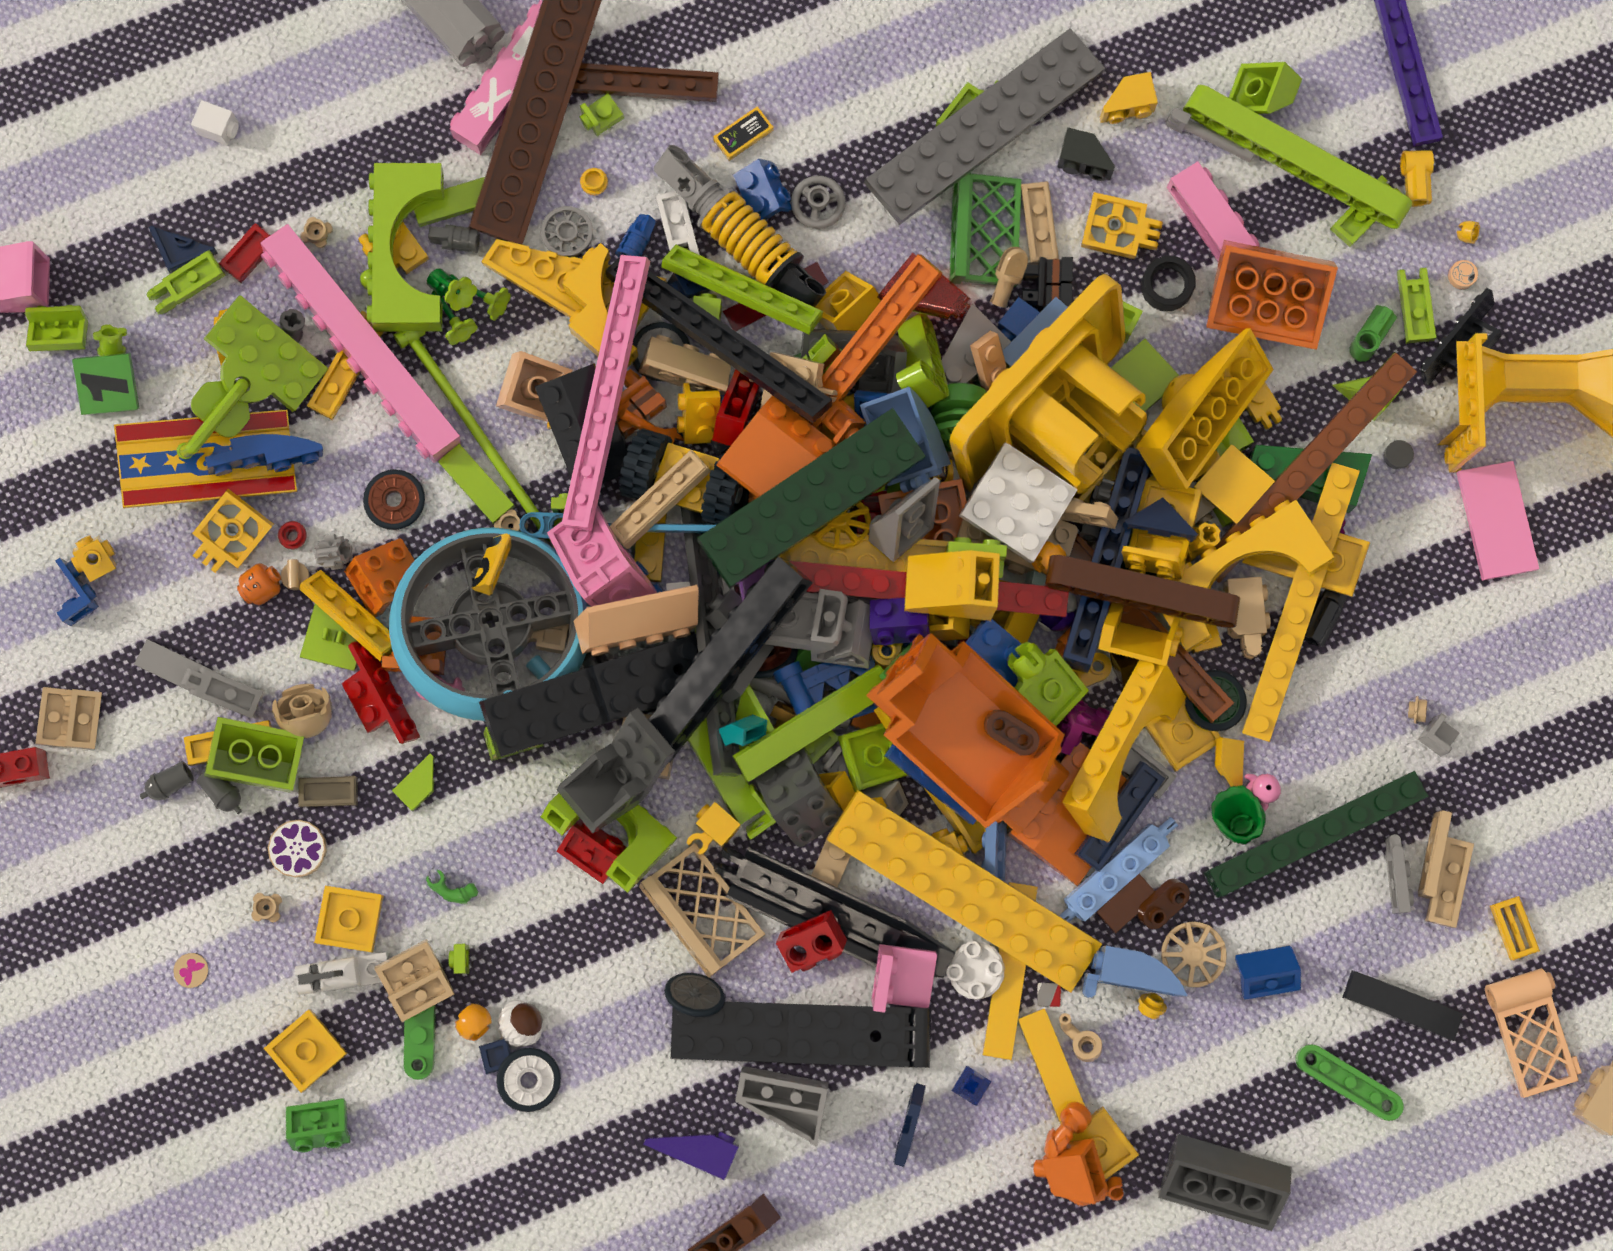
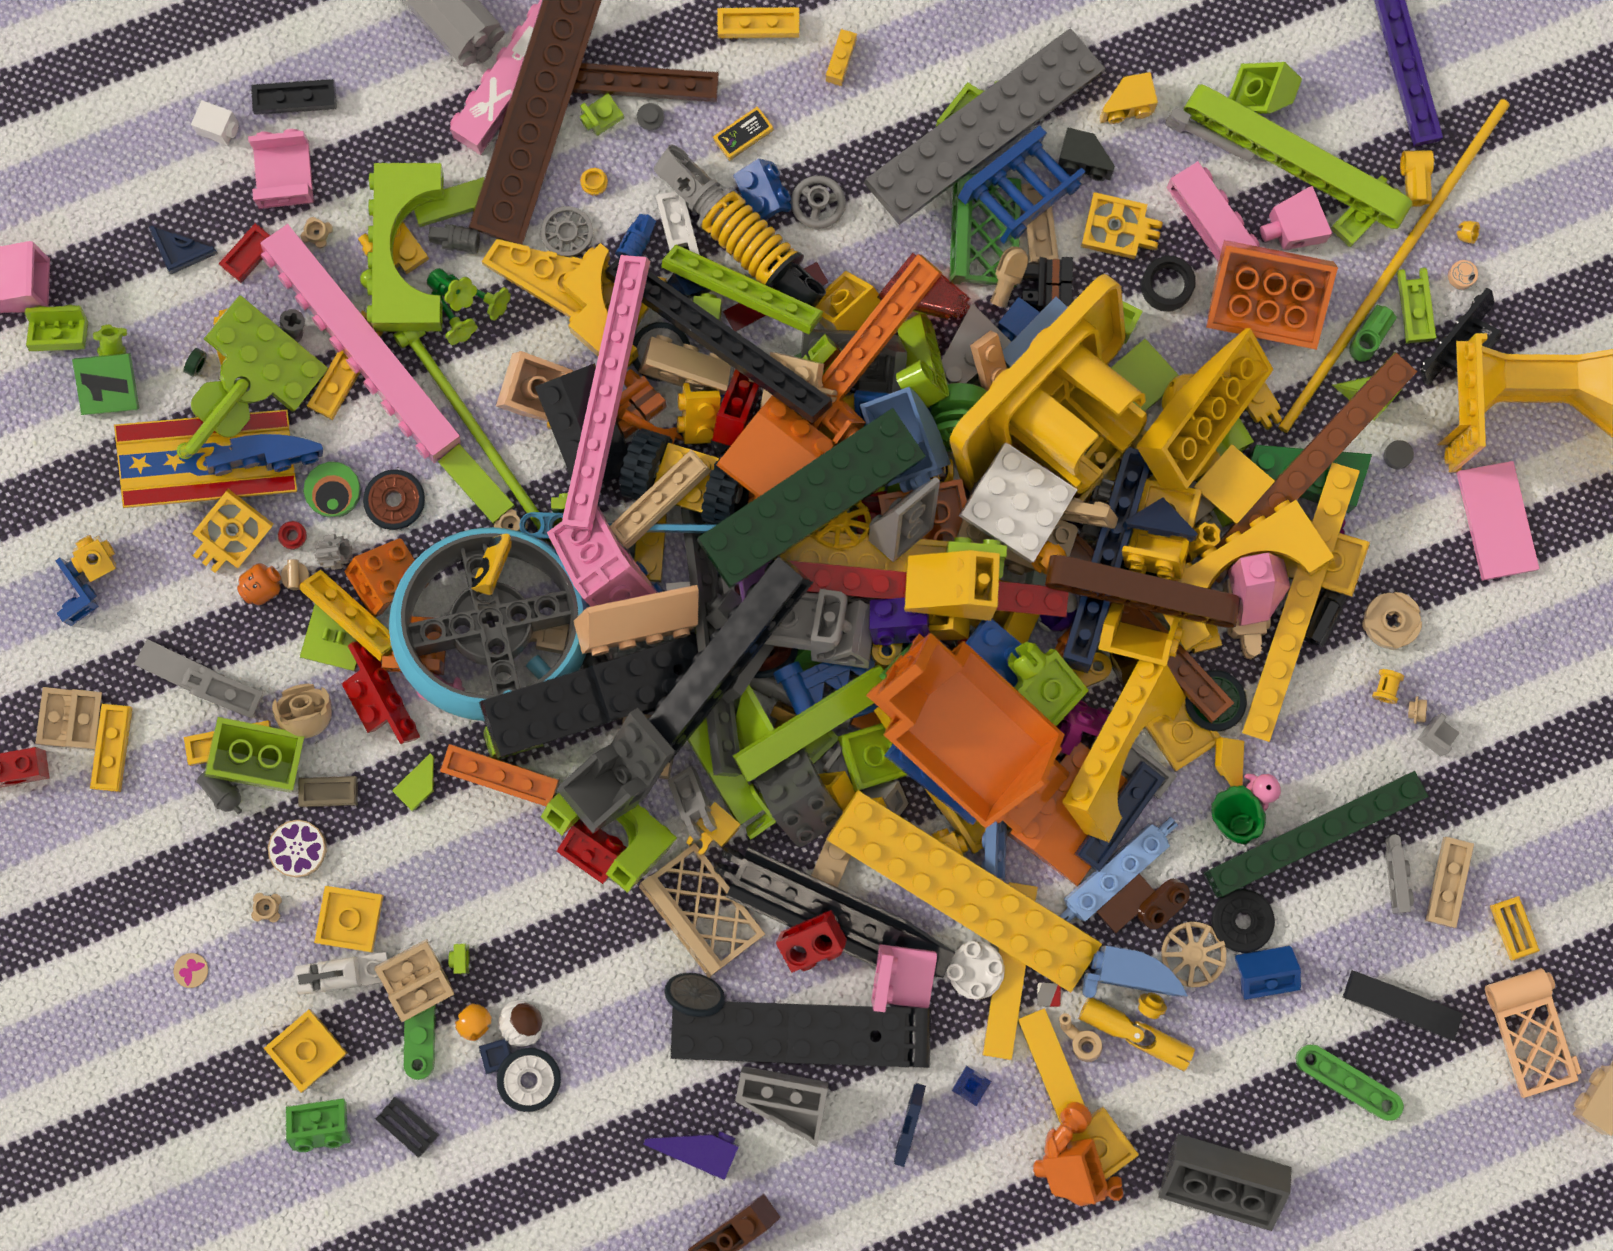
(111, 747): none -> yellow tile
(167, 782): dark grey piece -> none
(186, 281): lime hinge -> none
(195, 362): none -> dark green tile
(282, 169): none -> bright pink panel
(293, 96): none -> black plate
(332, 489): none -> tile
(381, 1118): none -> black tile
(458, 895): bright green piece -> none
(499, 775): none -> orange fence
(650, 116): none -> dark grey plate
(691, 801): none -> light grey hinge
(744, 730): teal piece -> none
(758, 22): none -> yellow plate
(841, 57): none -> yellow piece
(1011, 731): reddish brown plate -> none
(1014, 159): none -> blue fence
(1119, 1025): none -> yellow piece
(1260, 584): none -> bright pink slope
(1261, 920): none -> black wheel
(1297, 222): none -> bright pink torso
(1388, 686): none -> yellow bush
(1393, 266): none -> yellow piece
(1408, 618): none -> tan plate
(1434, 854): tan tile -> none

